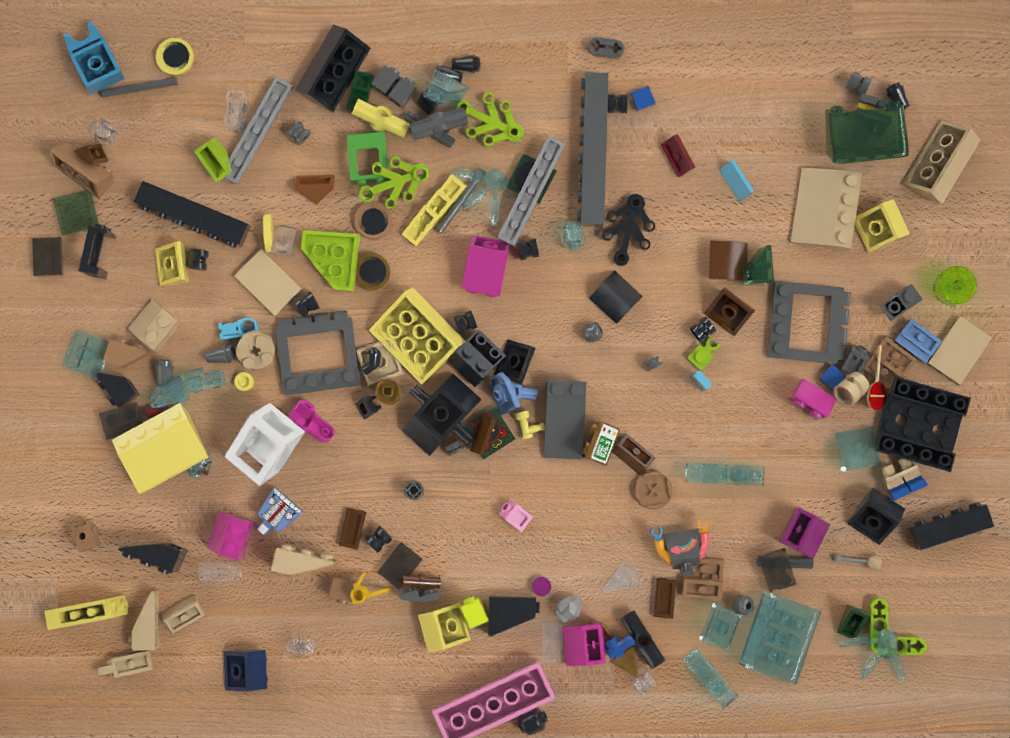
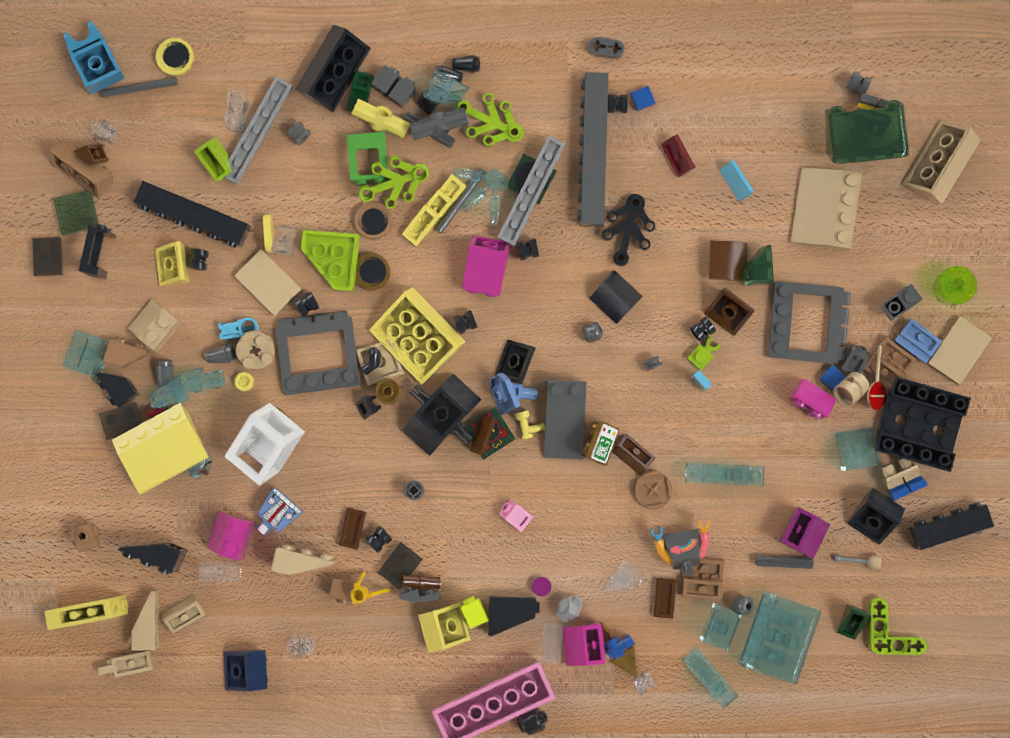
(306, 418): dark pink piece -> none
(315, 186): dark orange slope -> none
(454, 448): dark grey bush -> none
(476, 358): black slope -> none
(572, 236): clear light blue head -> none
(649, 650): black piece -> none
(777, 570): clear smoke plate -> none
(881, 225): light yellow slope -> none
(886, 649): clear light blue plant -> none
(897, 92): black cone -> none

